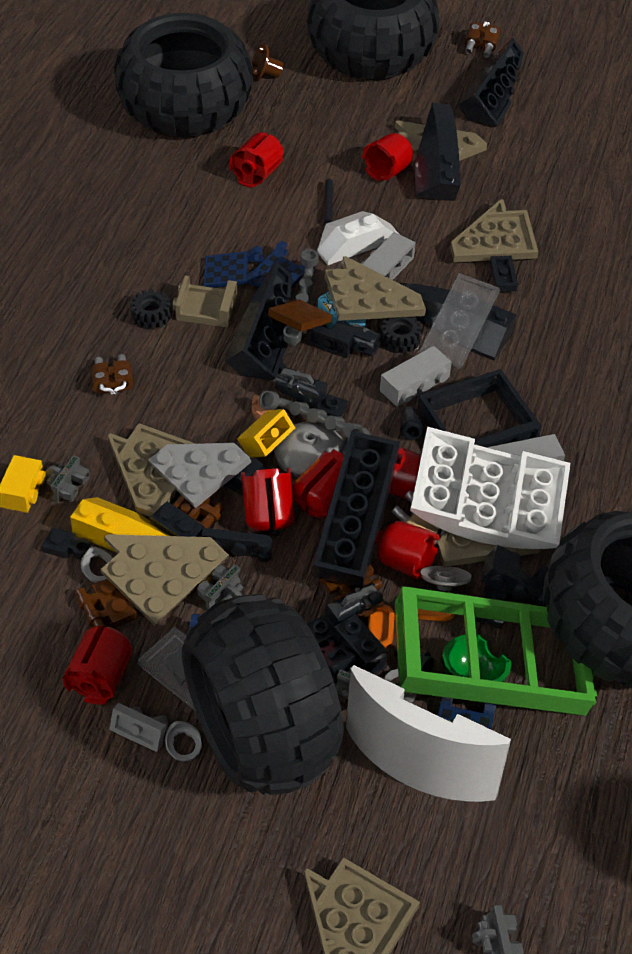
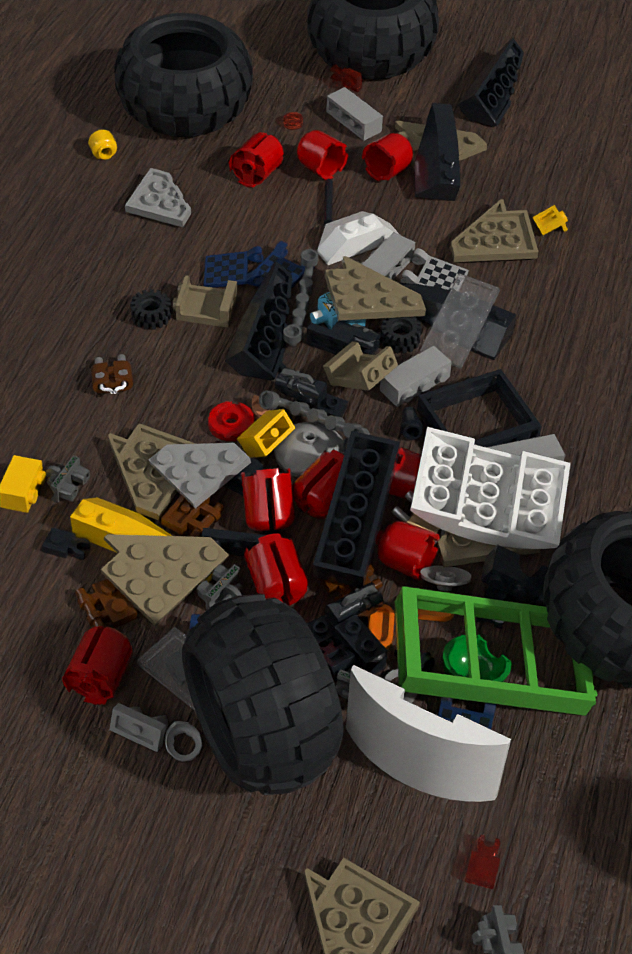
(85, 561): light grey piece -> none
(102, 144): none -> yellow head
(159, 199): none -> light grey plate
(176, 522): black plate -> none
(224, 411): none -> red tile
(264, 64): reddish brown piece -> none
(277, 569): none -> red cylinder
(293, 120): none -> clear red tile
(300, 315): reddish brown tile -> none
(322, 153): none -> red cylinder
(350, 78): none -> clear red plate
(354, 113): none -> light grey brick
(359, 370): none -> dark tan panel
(434, 273): none -> light grey flag
(481, 36): reddish brown piece -> none
(482, 864): none -> clear red plate
(503, 273): black plate -> none
(550, 220): none -> yellow bracket

